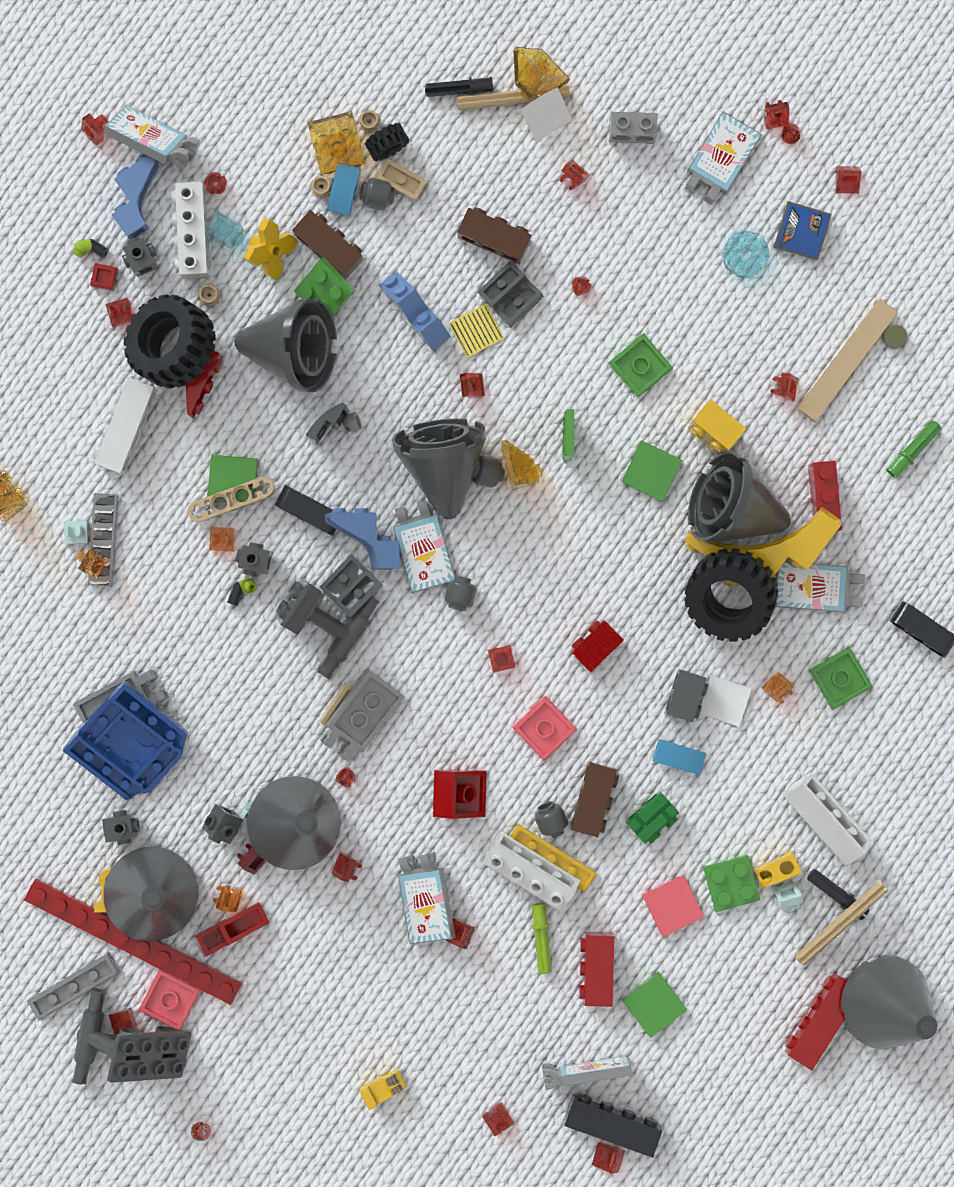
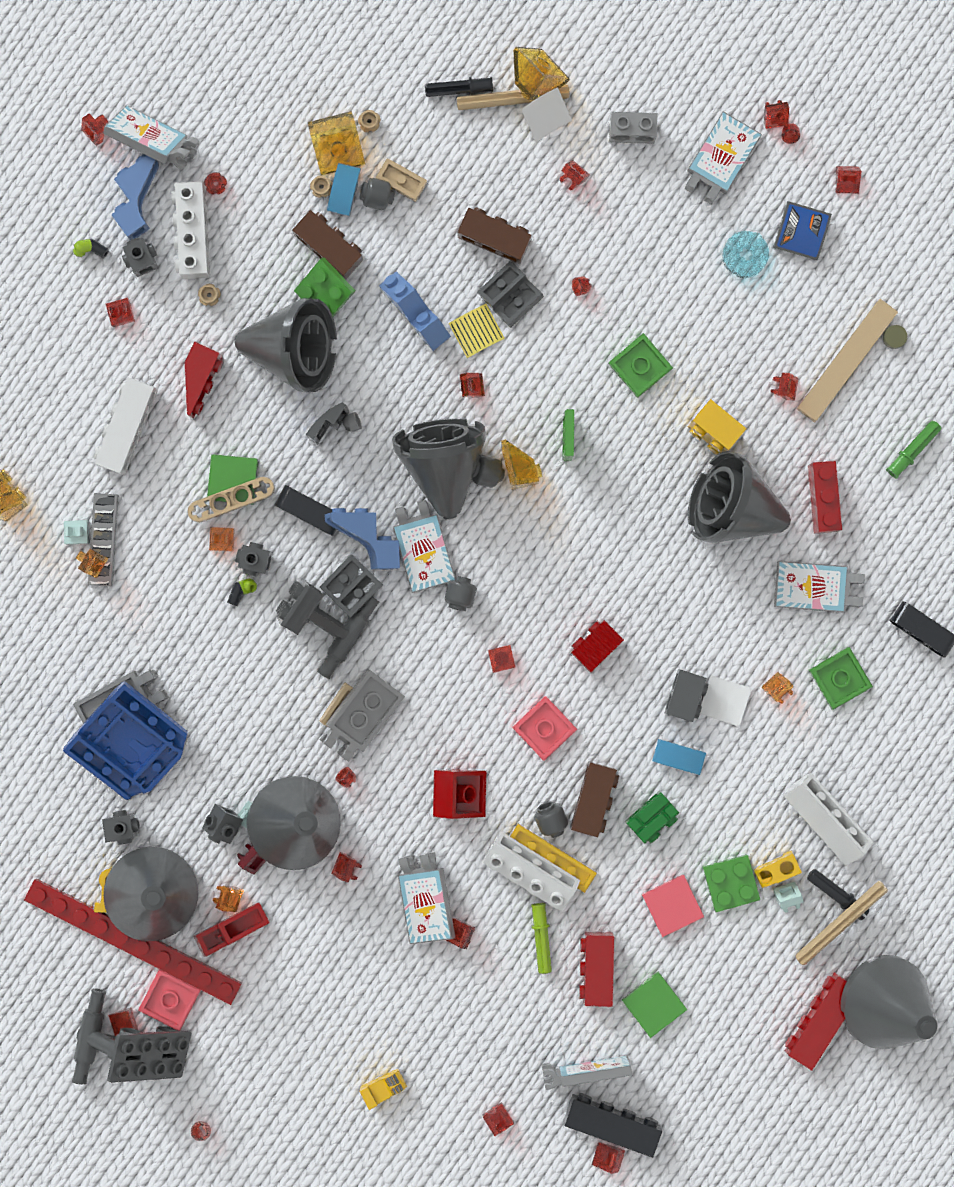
(73, 986): light grey tile -> none
(104, 277): red tile -> none
(149, 330): black tyre -> none
(225, 231): clear light blue brick -> none
(269, 247): yellow plant -> none
(387, 142): black tyre -> none
(651, 471): bright green tile -> none
(723, 620): black tyre -> none
(801, 546): yellow arch -> none

